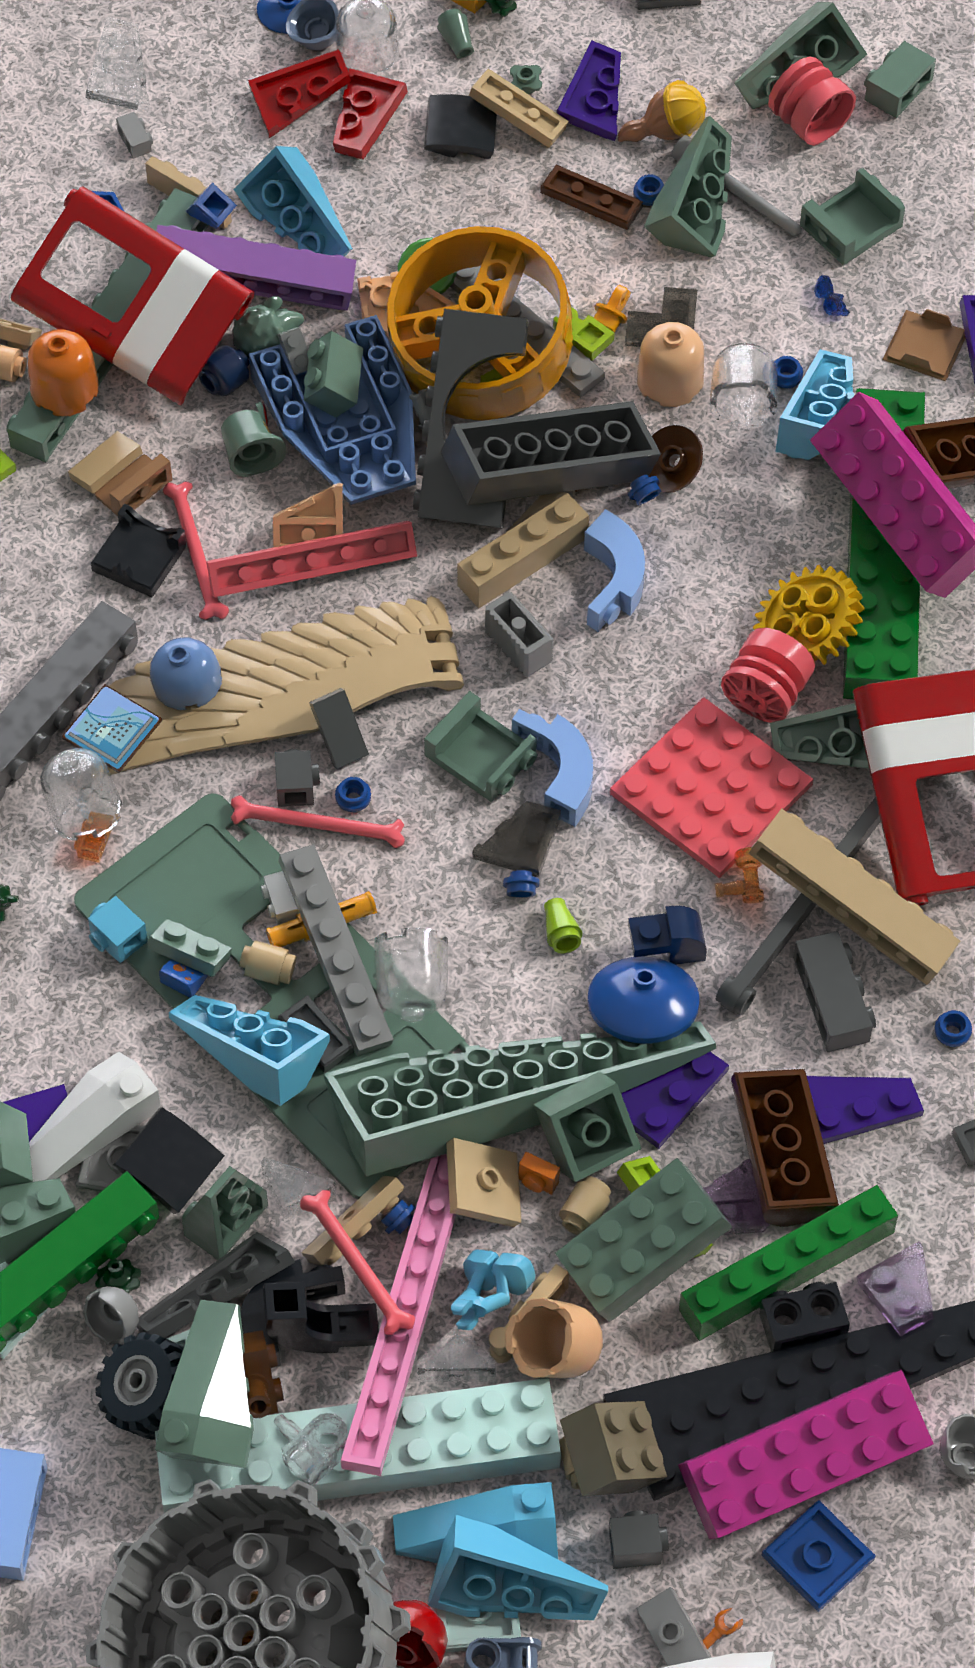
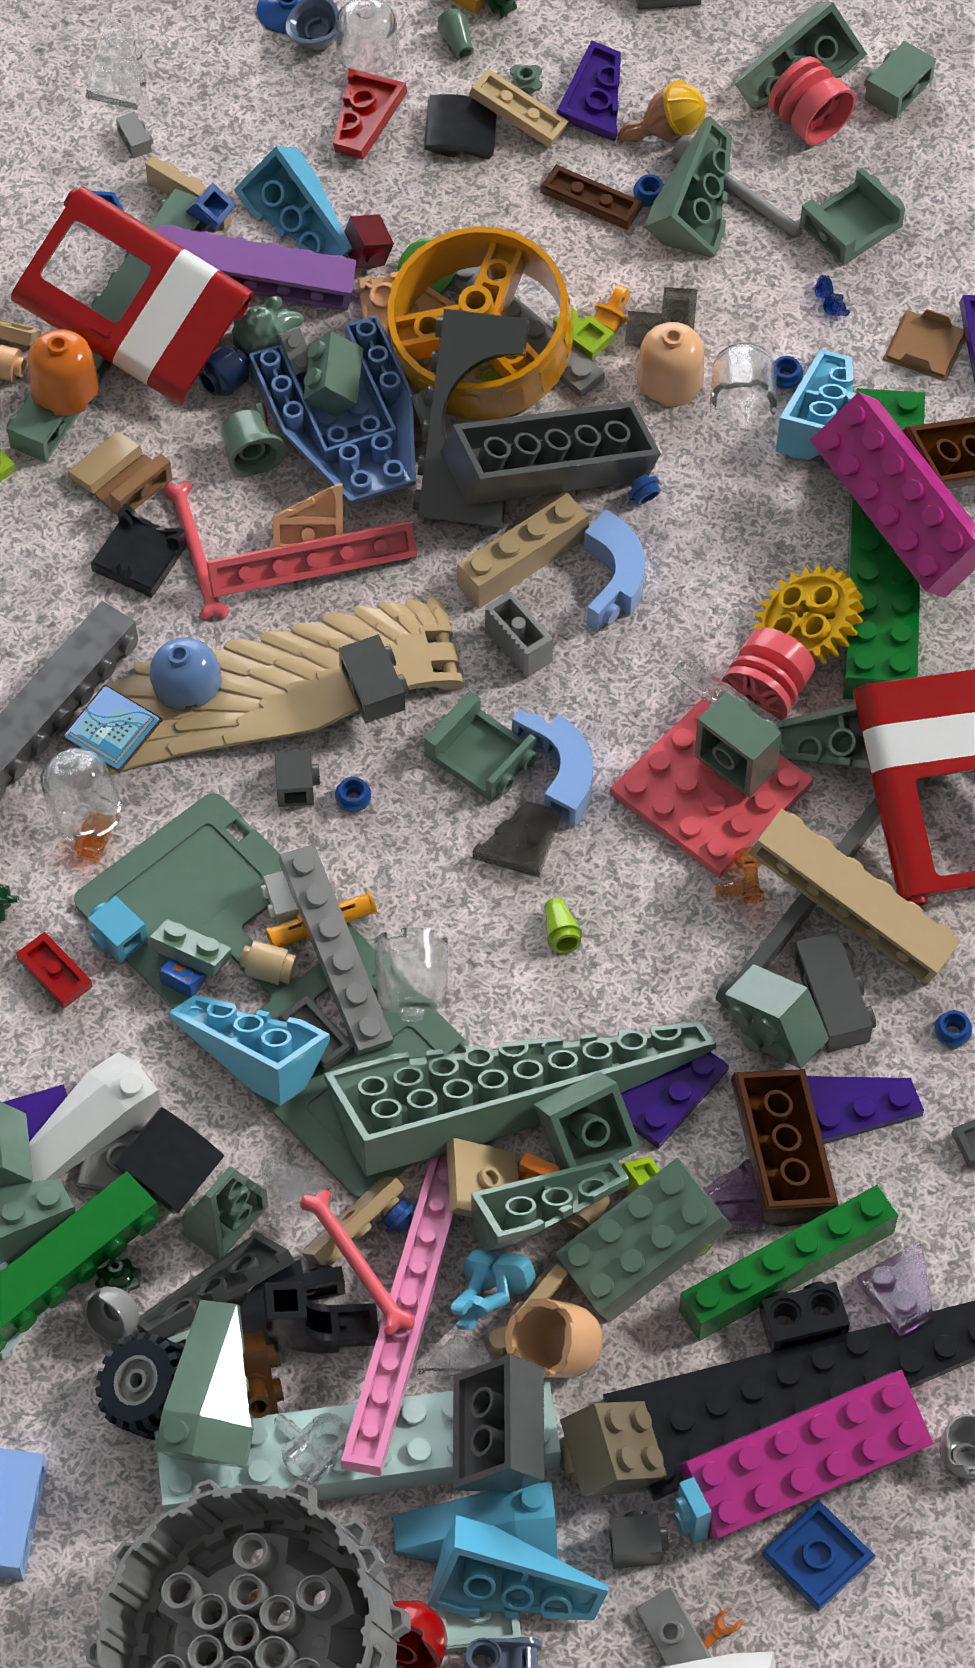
(54, 970): none -> red plate
(246, 810): coral piece -> none
(297, 89): red wing -> none
(339, 728): dark grey tile -> none
(368, 240): none -> dark red brick
(373, 678): none -> dark grey brick
(498, 1426): none -> dark grey slope
(521, 884): blue plate -> none
(529, 1206): none -> sand green wedge
(643, 999): blue dish -> none
(673, 932): dark blue brick -> none
(677, 442): reddish brown dish -> none
(692, 1511): none -> medium azure plate
(710, 688): none -> clear wing
(737, 743): none -> brick
(776, 1016): none -> sand green brick

